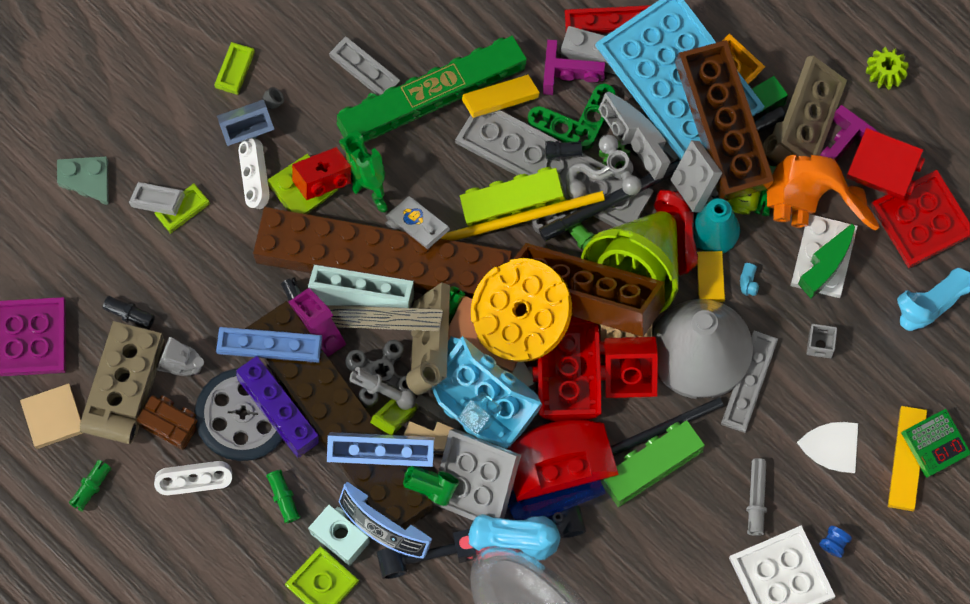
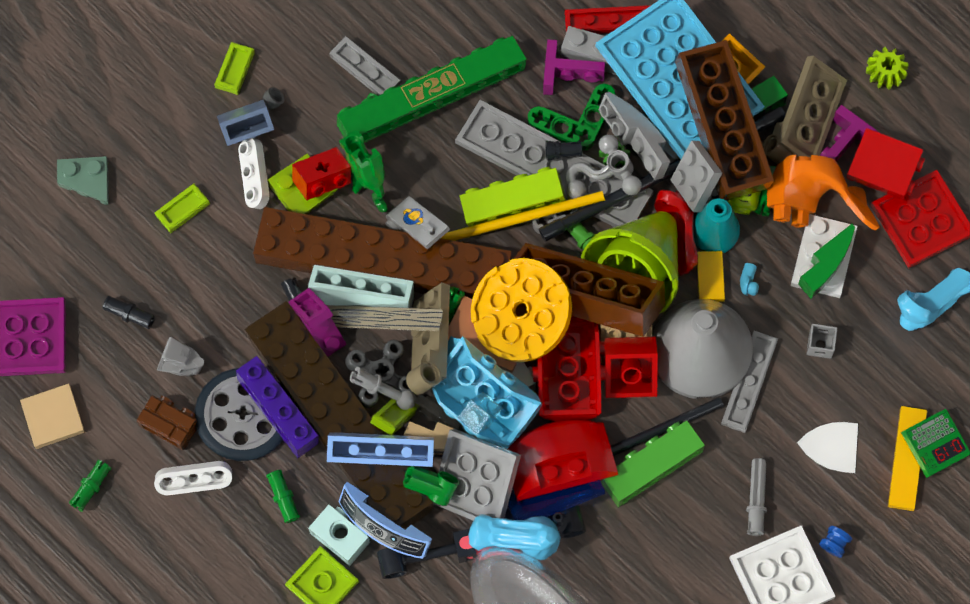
(120, 421): dark tan hinge -> none
(156, 198): light grey tile -> none
(269, 344): medium blue tile -> none
(500, 96): yellow tile -> none

